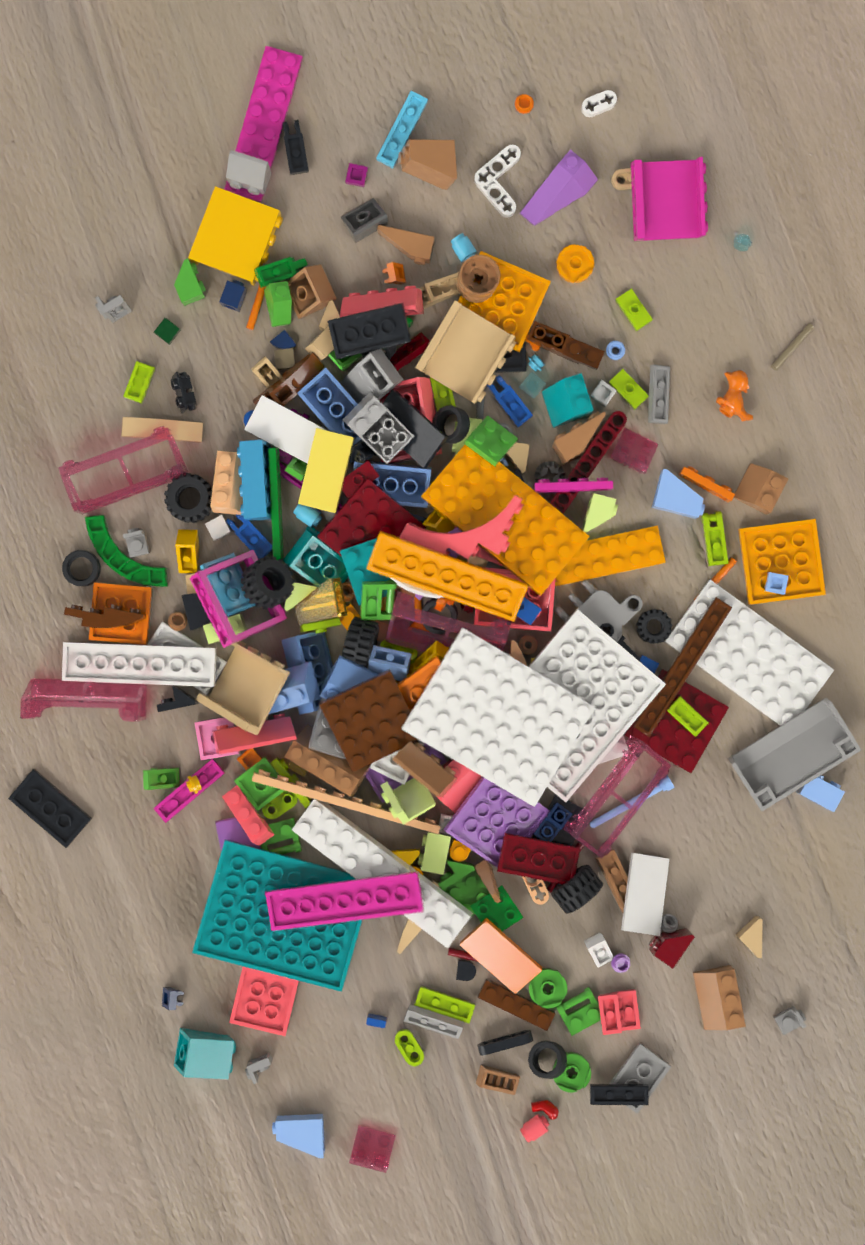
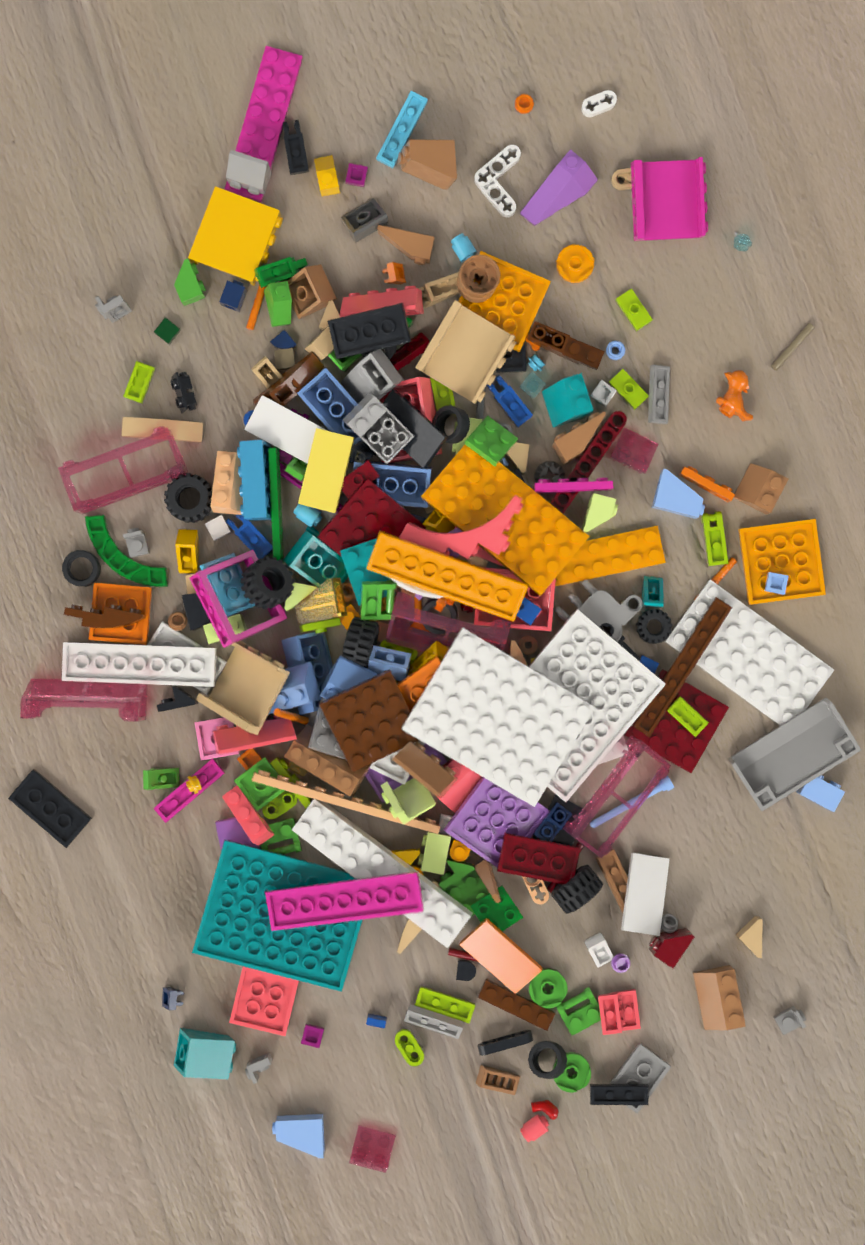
(291, 716): none -> orange bar
(312, 1035): none -> magenta plate
(326, 175): none -> yellow slope
(652, 592): none -> teal slope

